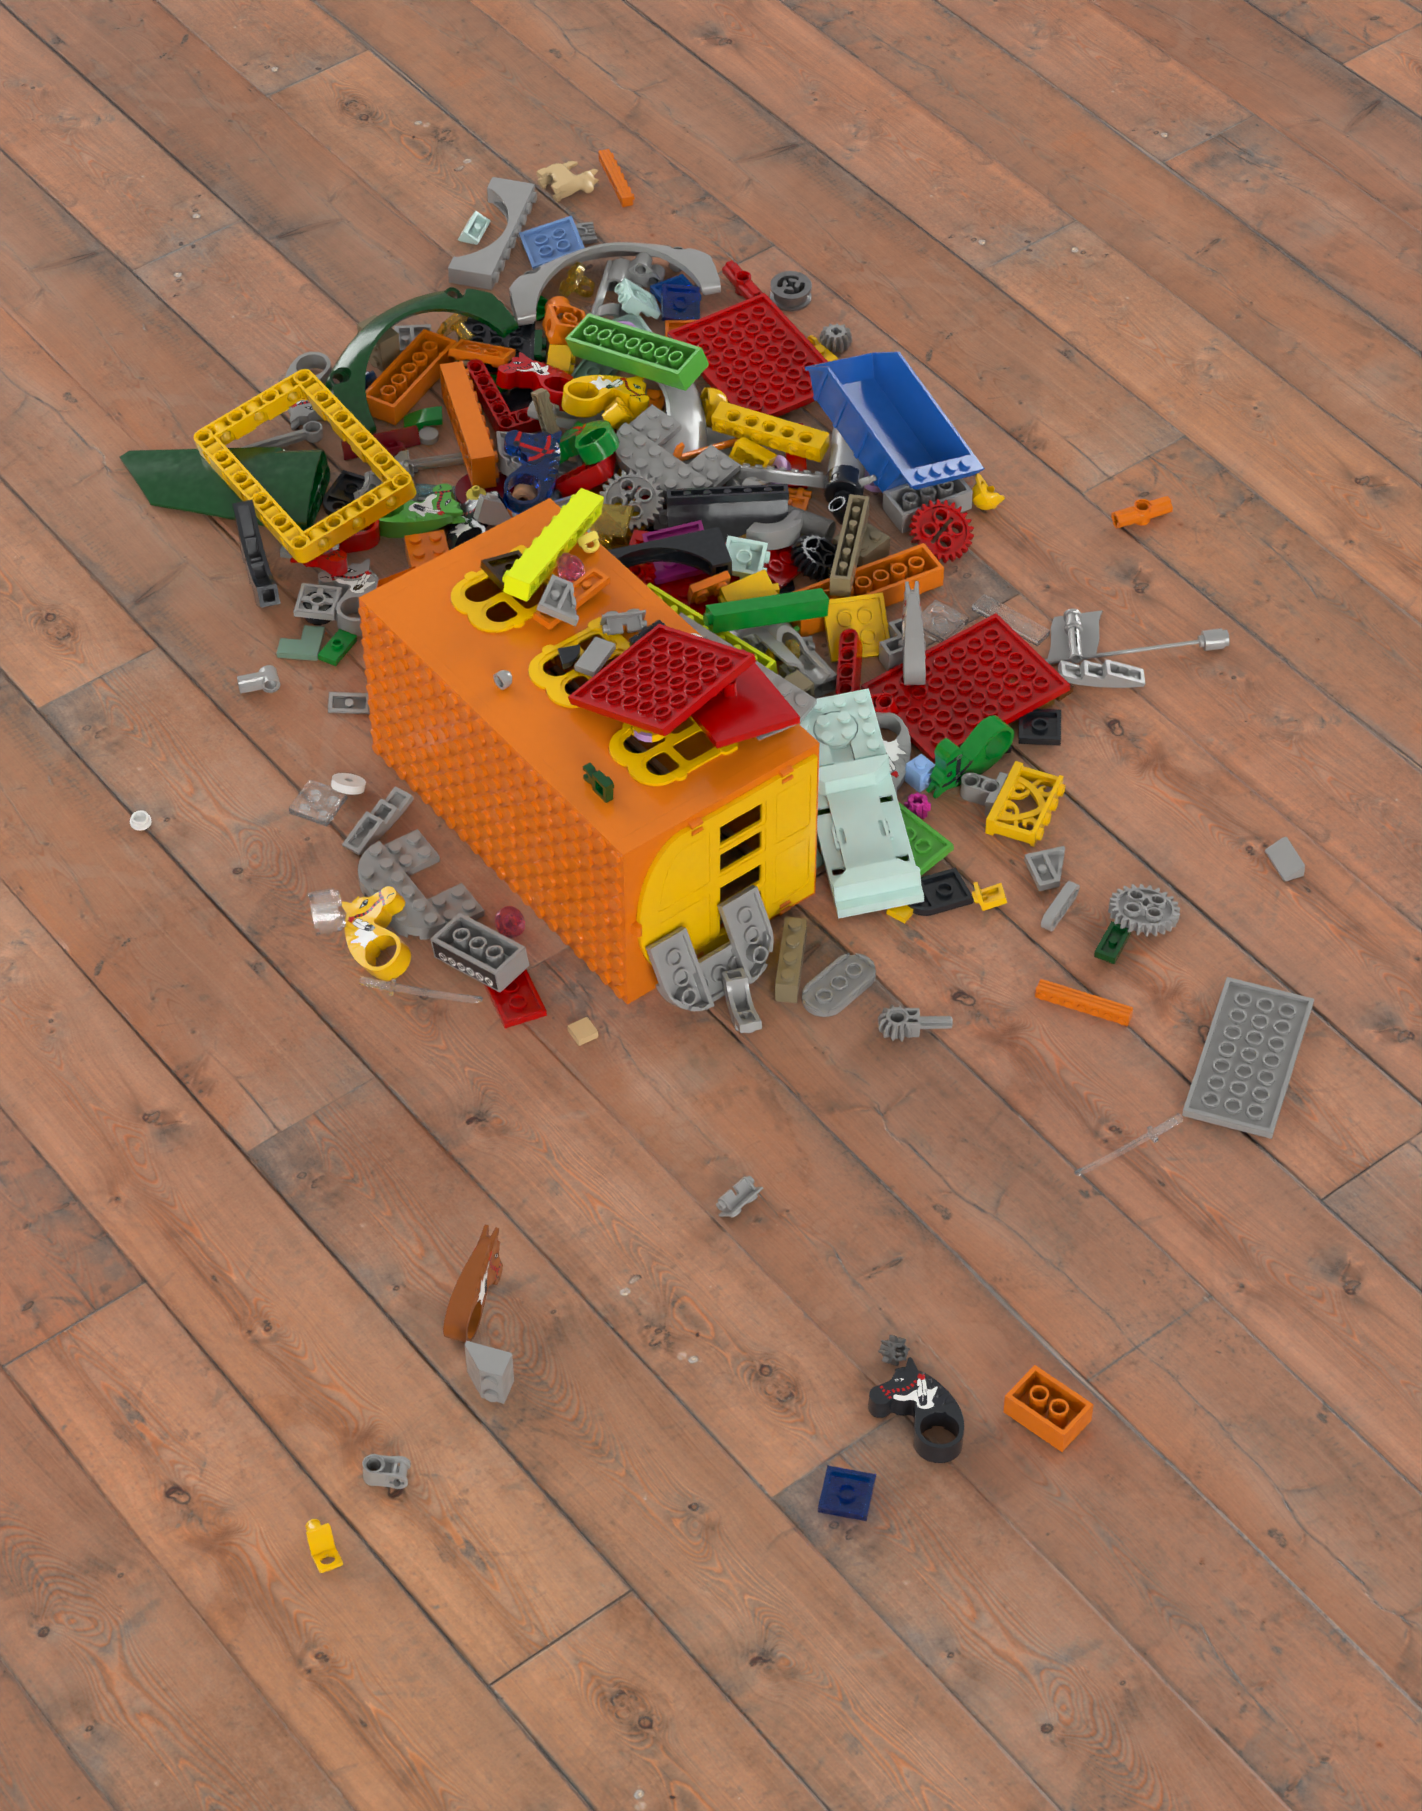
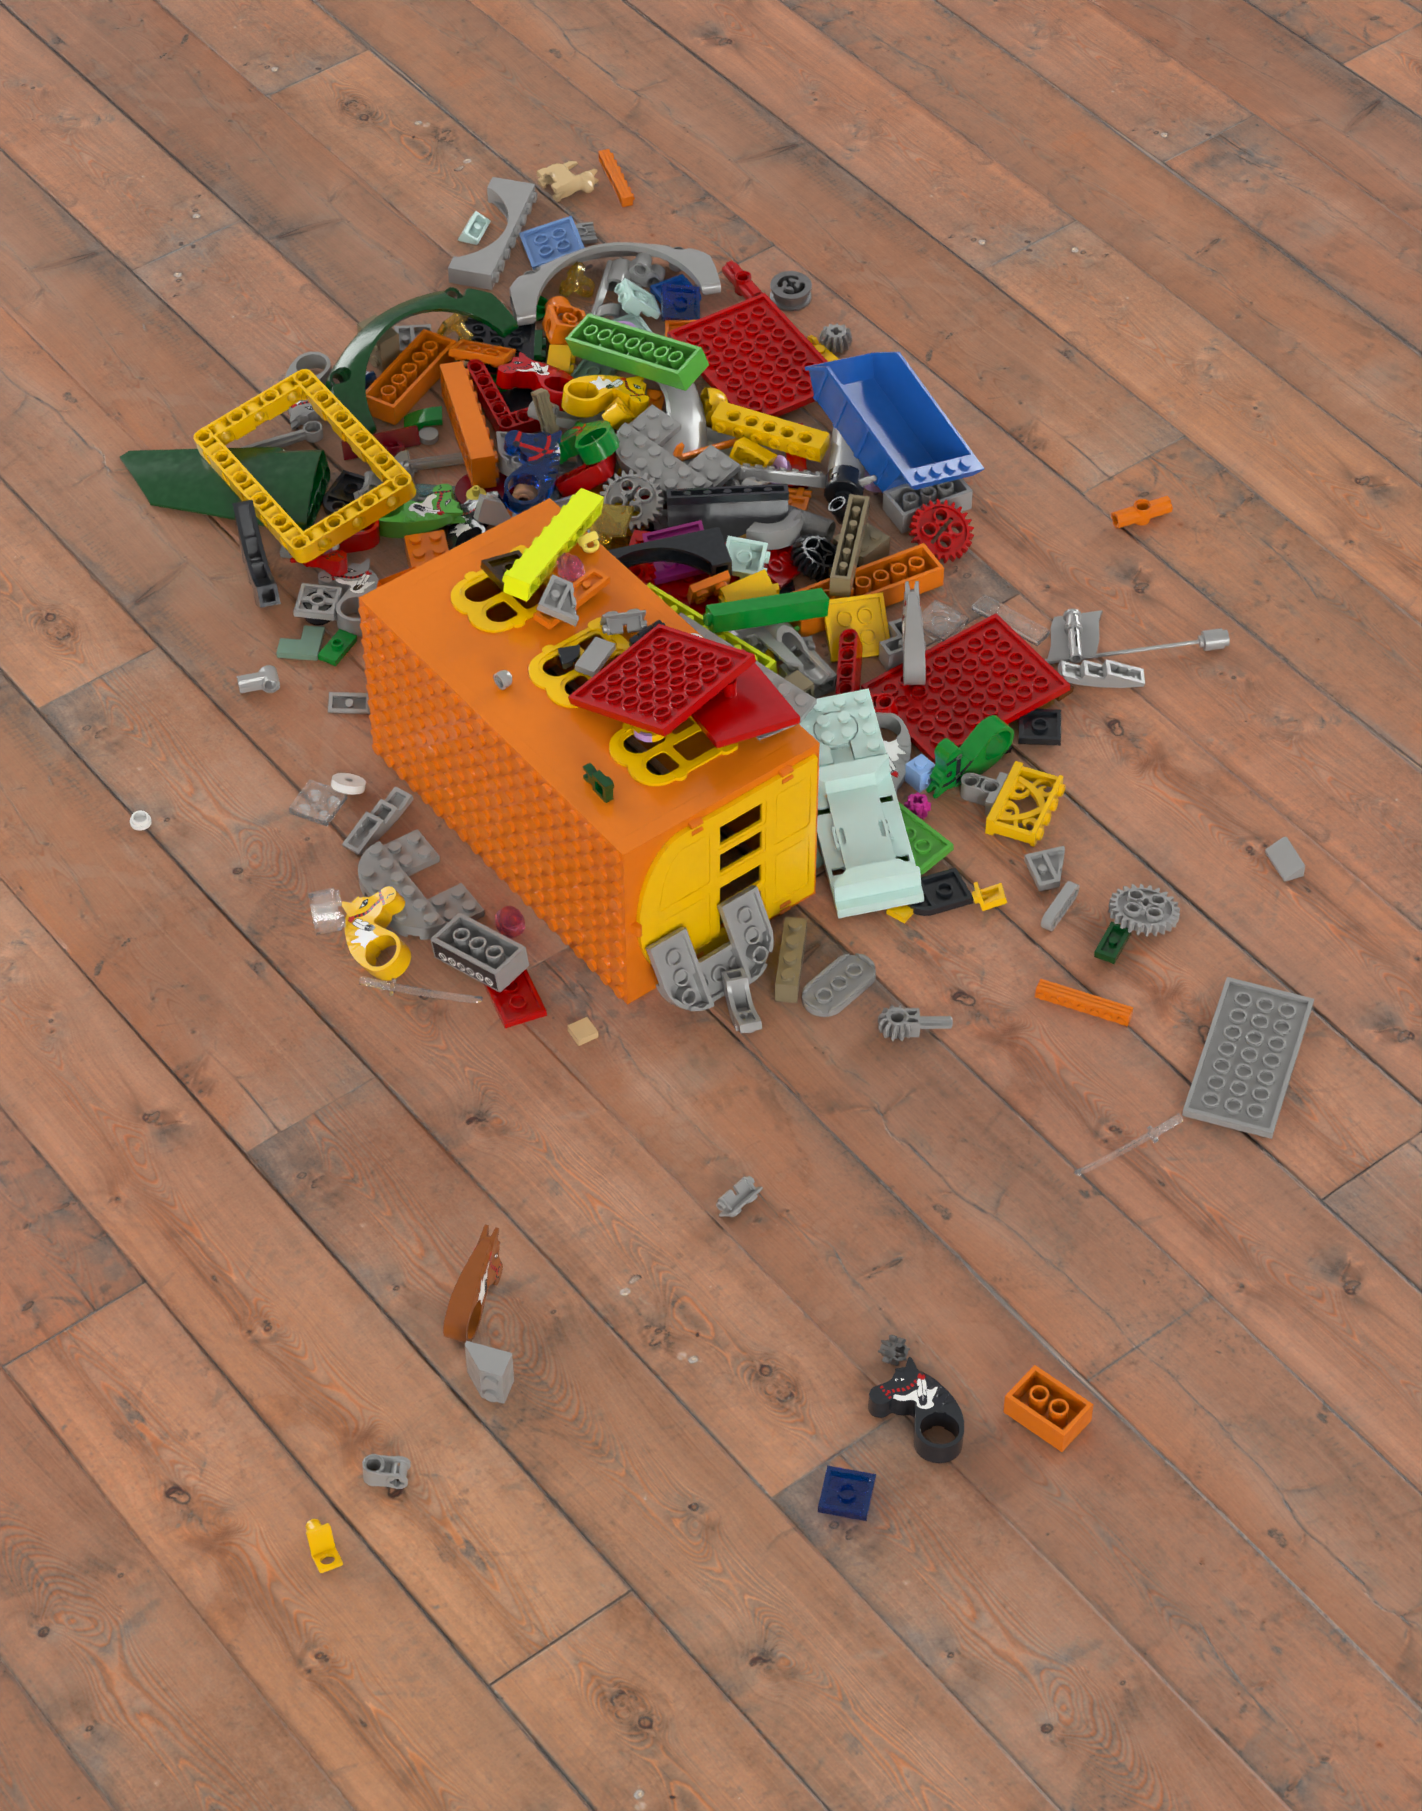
(793, 646): clear yellow tile -> none
(984, 496): yellow piece -> none

